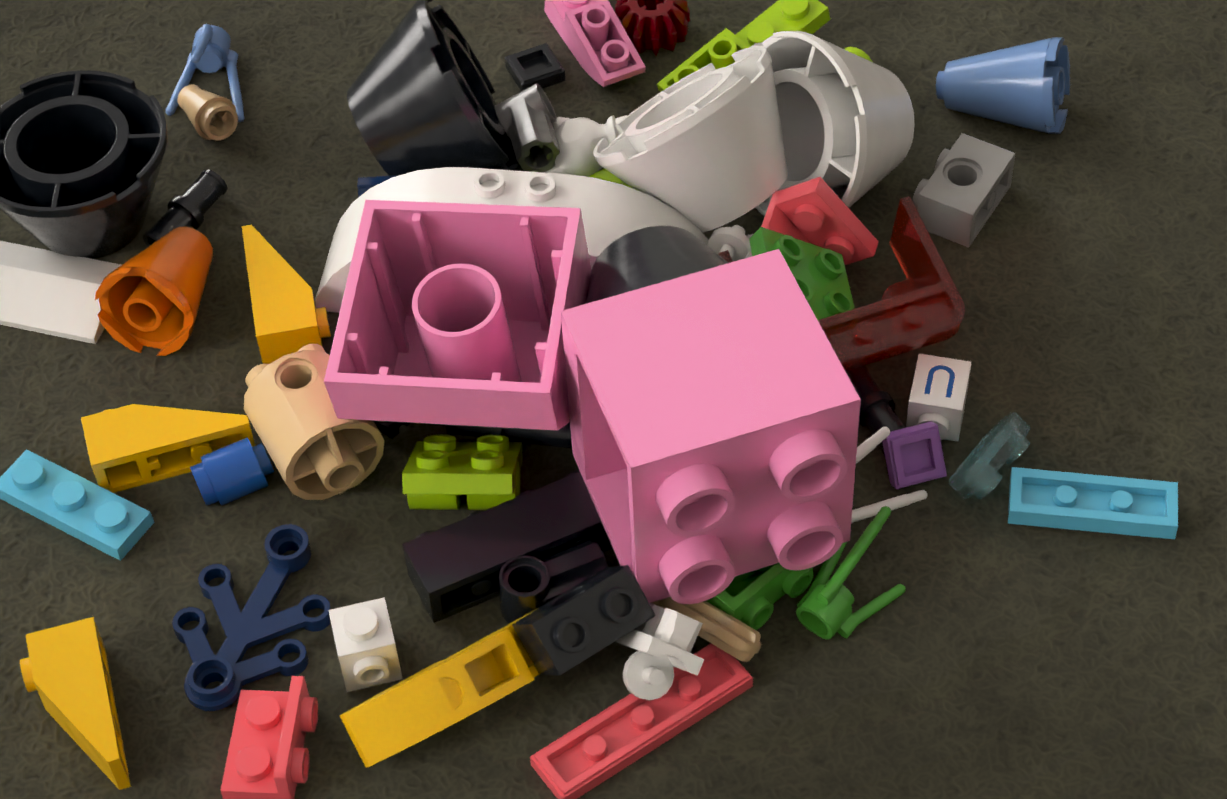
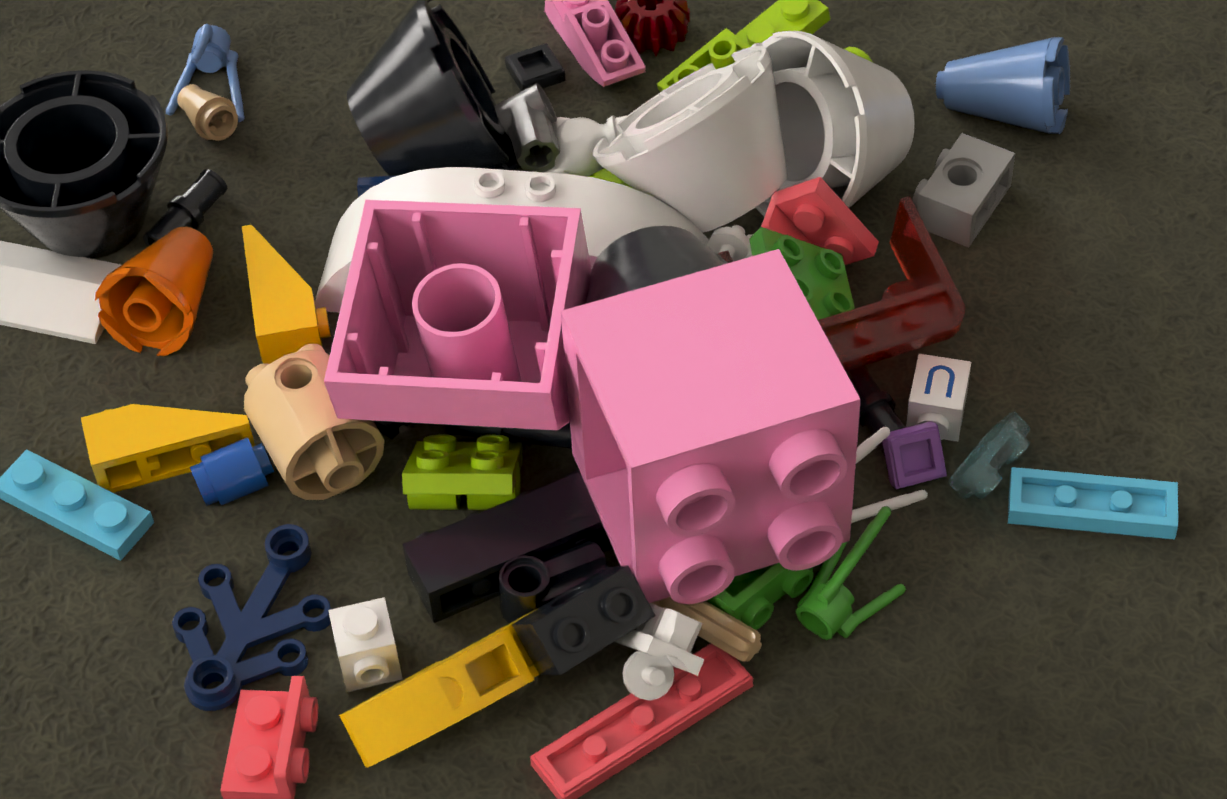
(76, 689): yellow slope -> none

